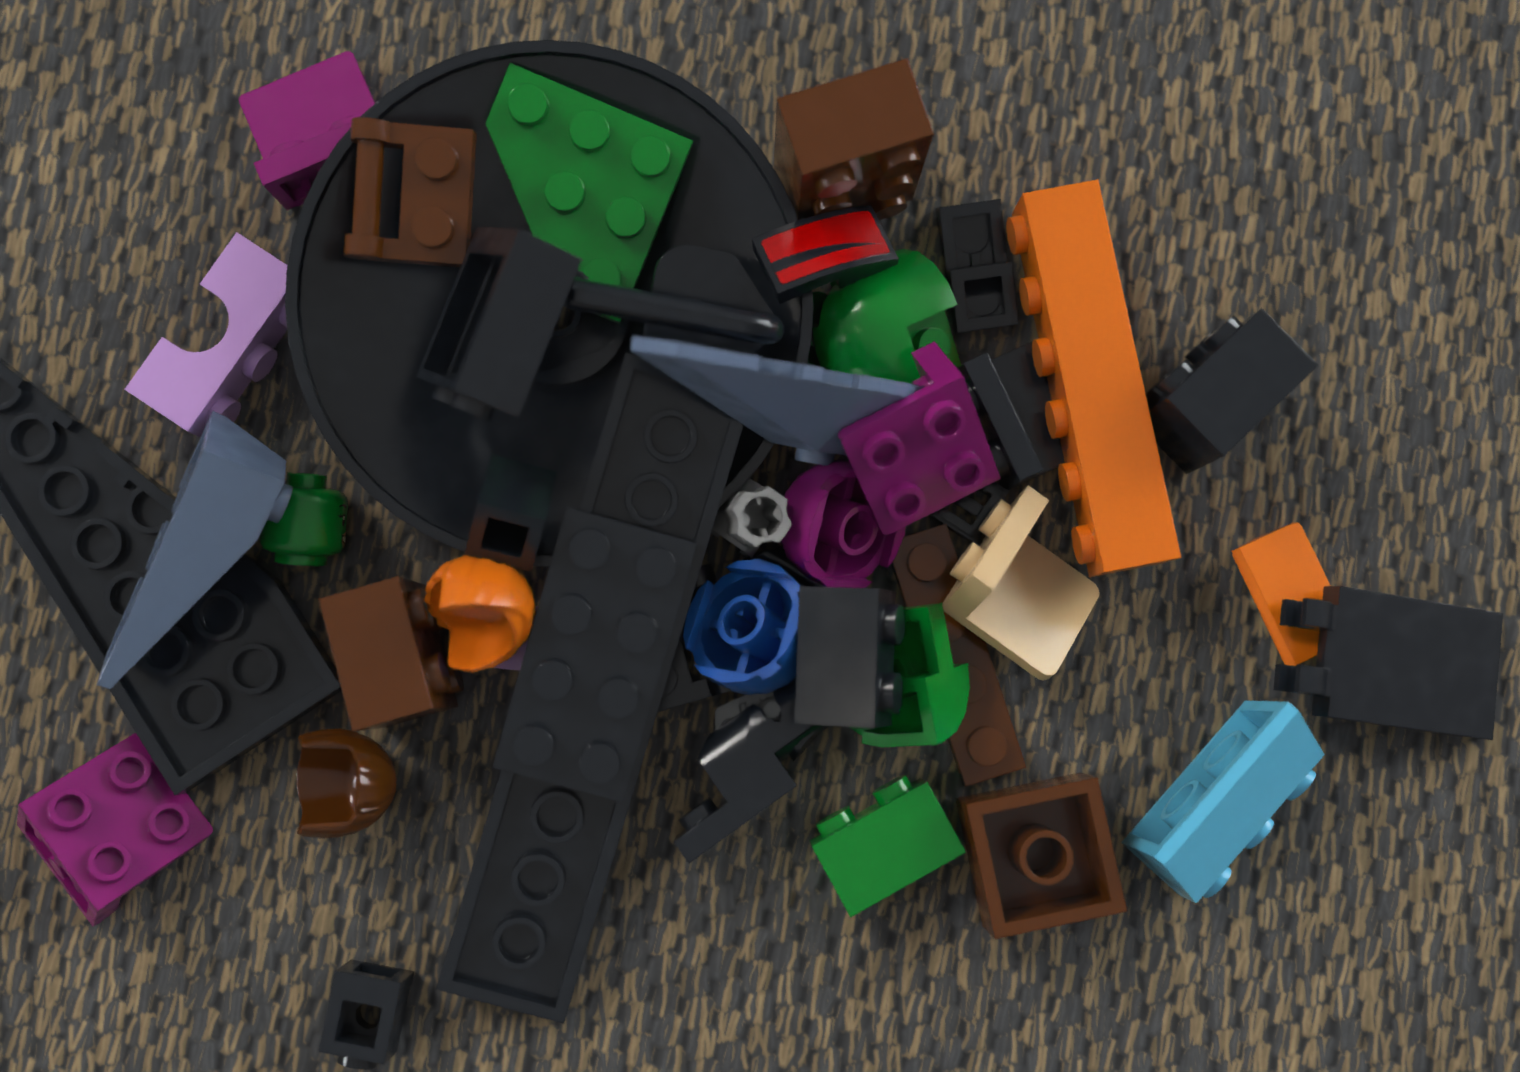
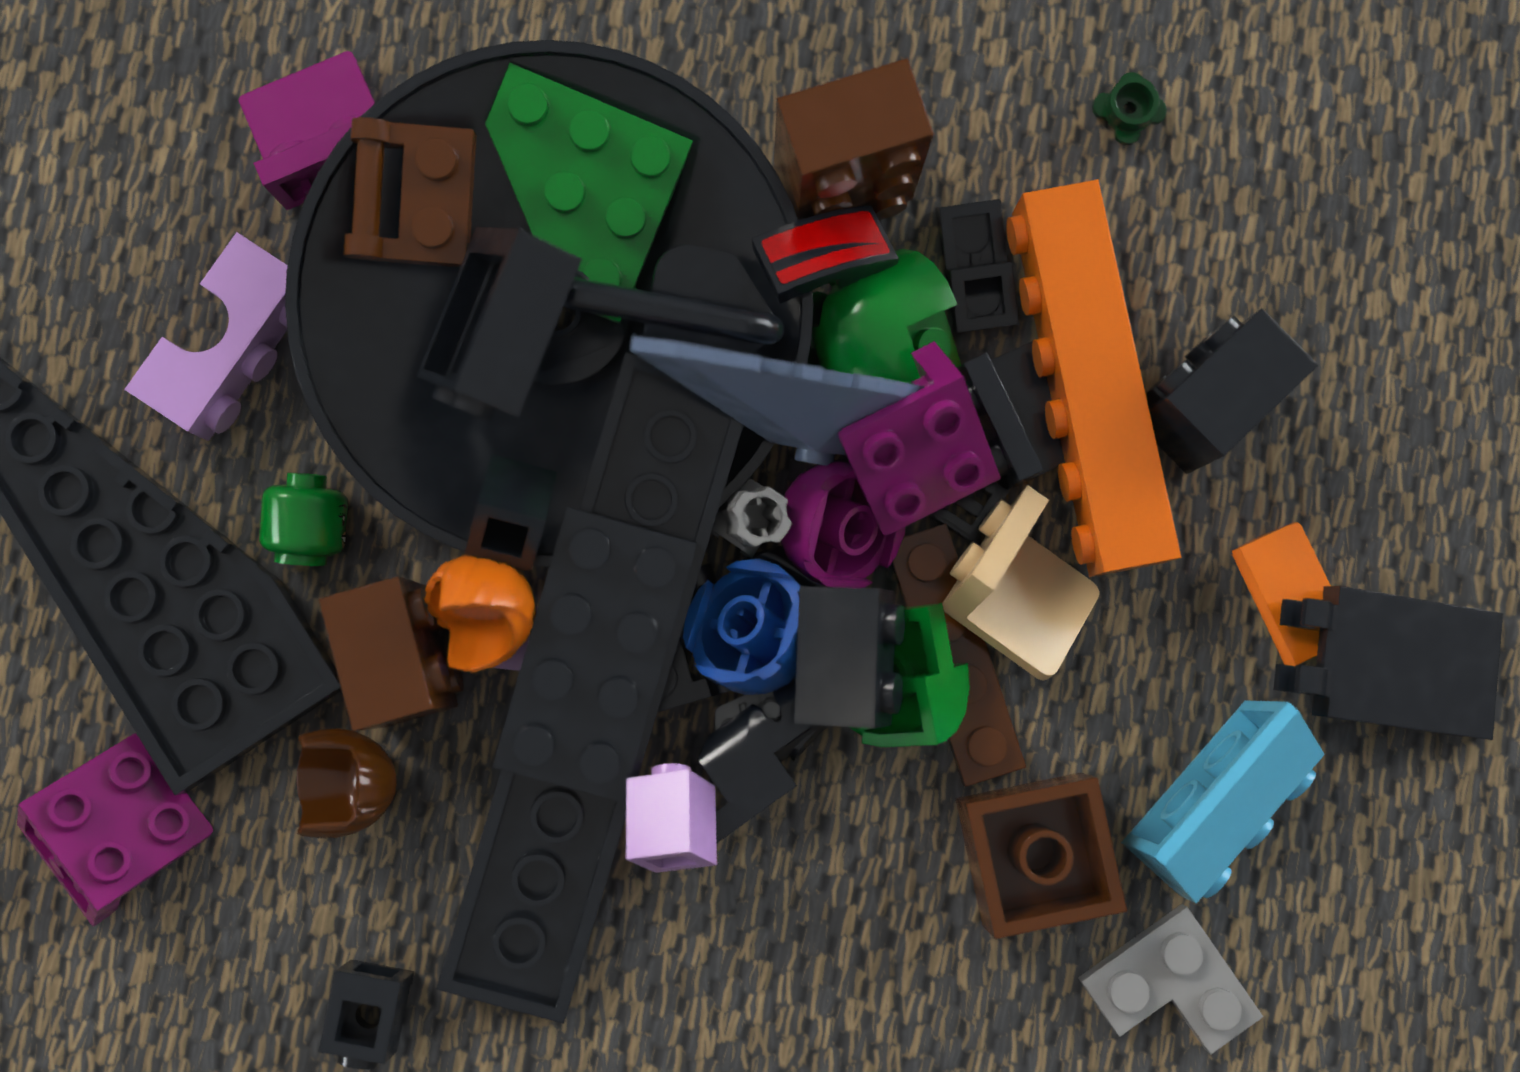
(216, 517): sand blue wedge -> none
(670, 819): none -> lavender brick
(885, 844): green brick -> none
(1142, 96): none -> dark green plate
(1178, 965): none -> light grey plate

